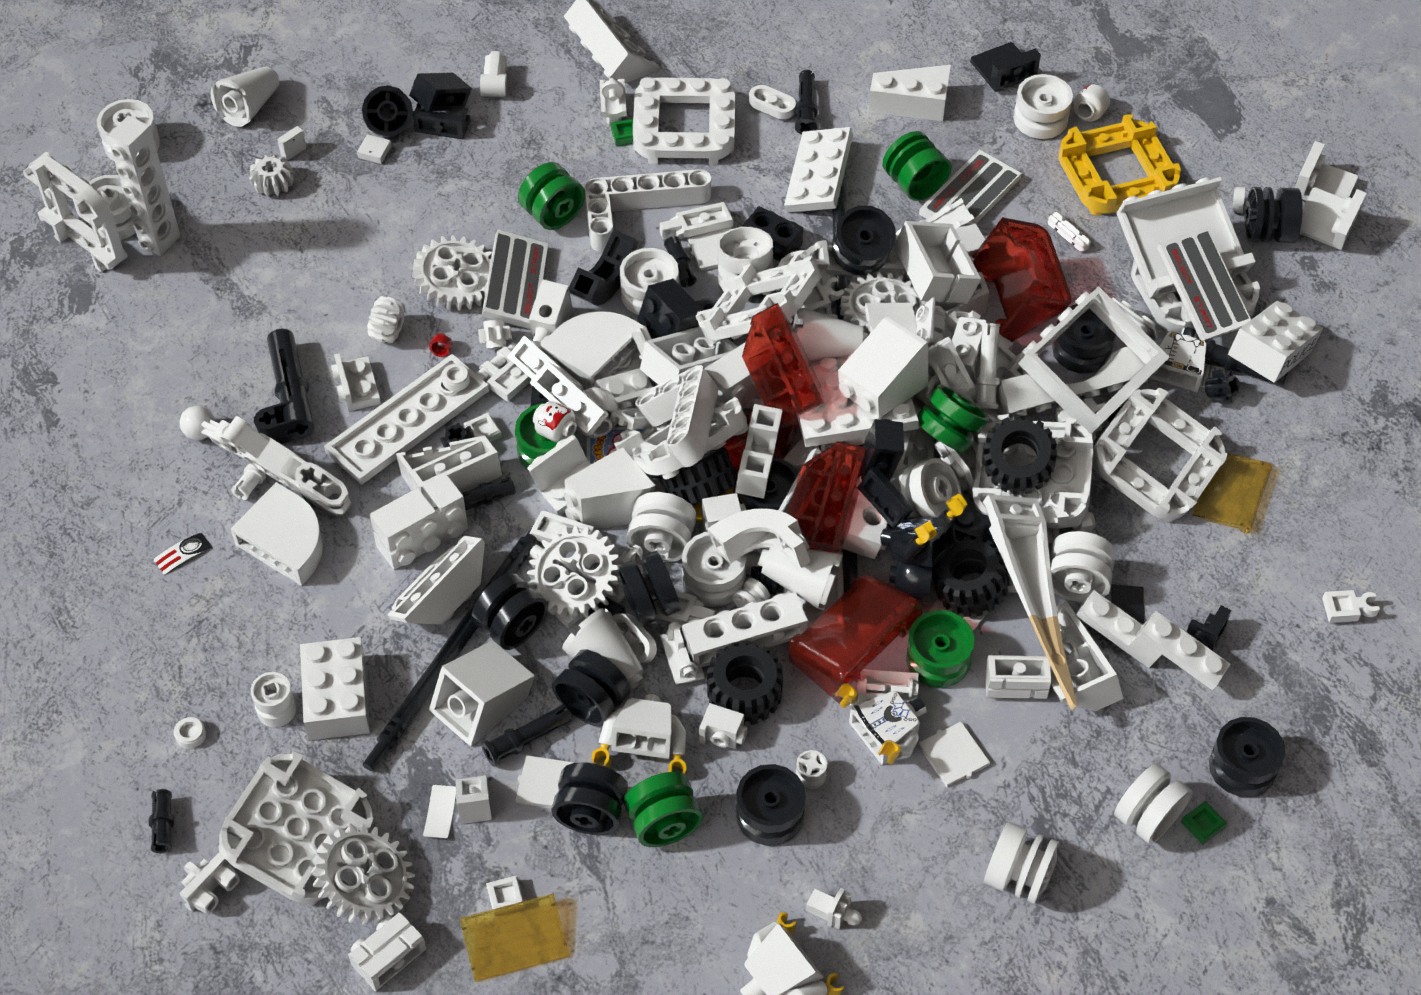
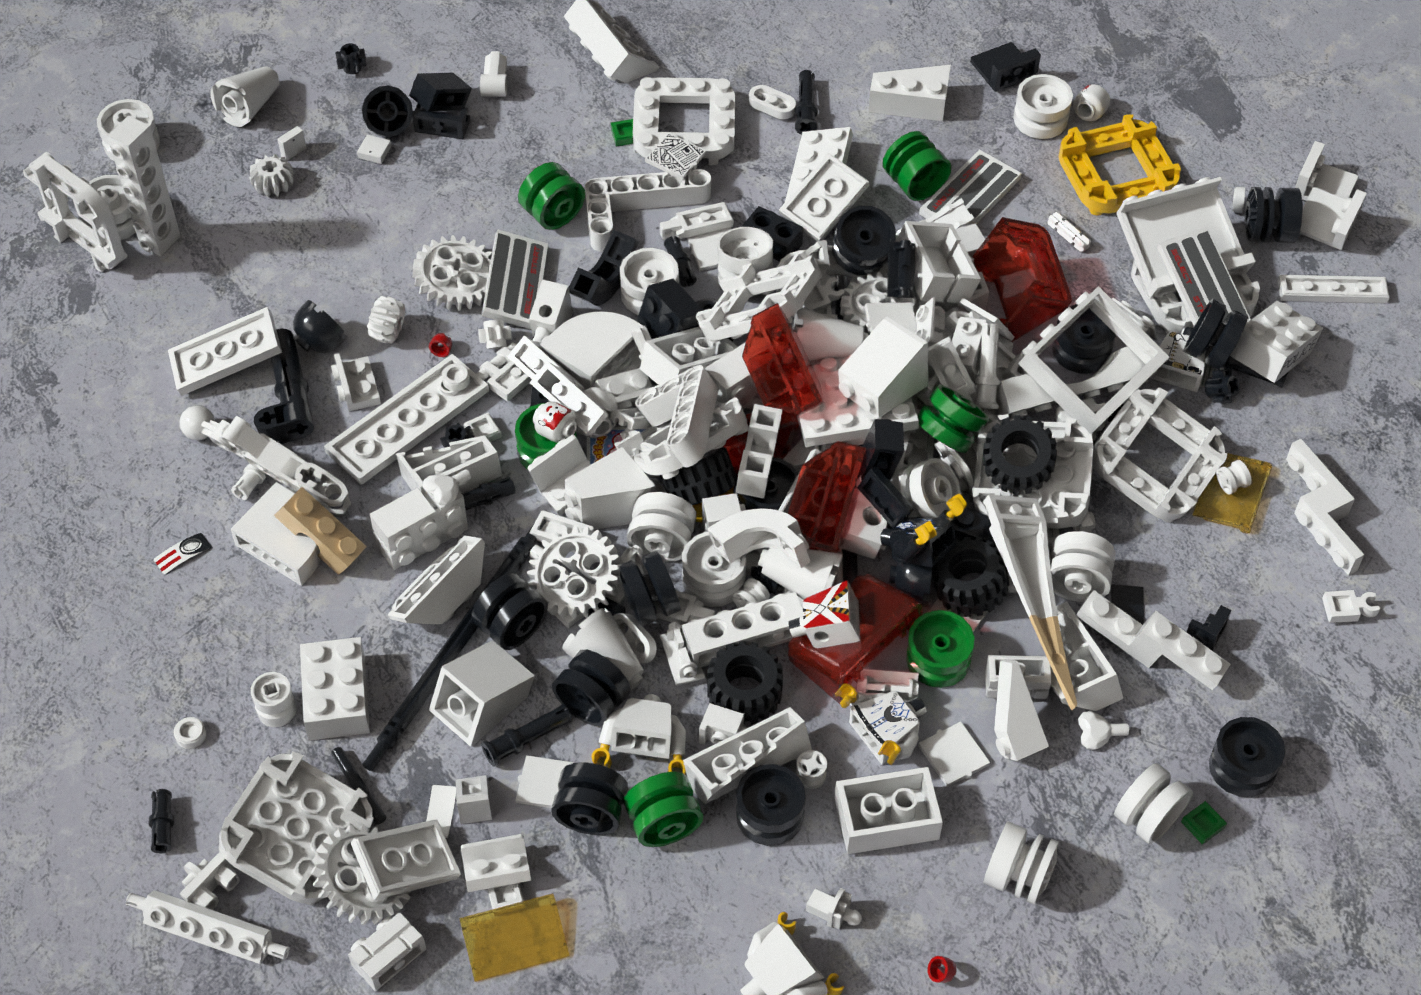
(207, 926): none -> white plate
(224, 351): none -> white plate
(307, 516): none -> tan arch
(317, 329): none -> black cylinder
(350, 58): none -> black gear
(356, 781): none -> black bar
(405, 859): none -> white tile
(445, 487): none -> white rock
(495, 862): none -> white bracket
(613, 99): white hips -> none
(675, 156): none -> white piece
(725, 763): none -> white wedge
(824, 197): none -> white tile
(829, 617): none -> white torso
(888, 810): none -> white brick
(901, 269): none -> black hinge
(939, 974): none -> red hinge
(1003, 331): none -> white piece
(1016, 718): none -> white slope
(1098, 730): none -> white rock
(1217, 335): none -> black wheel
(1233, 477): none -> white wheel
(1324, 506): none -> white bracket
(1333, 289): none -> white tile

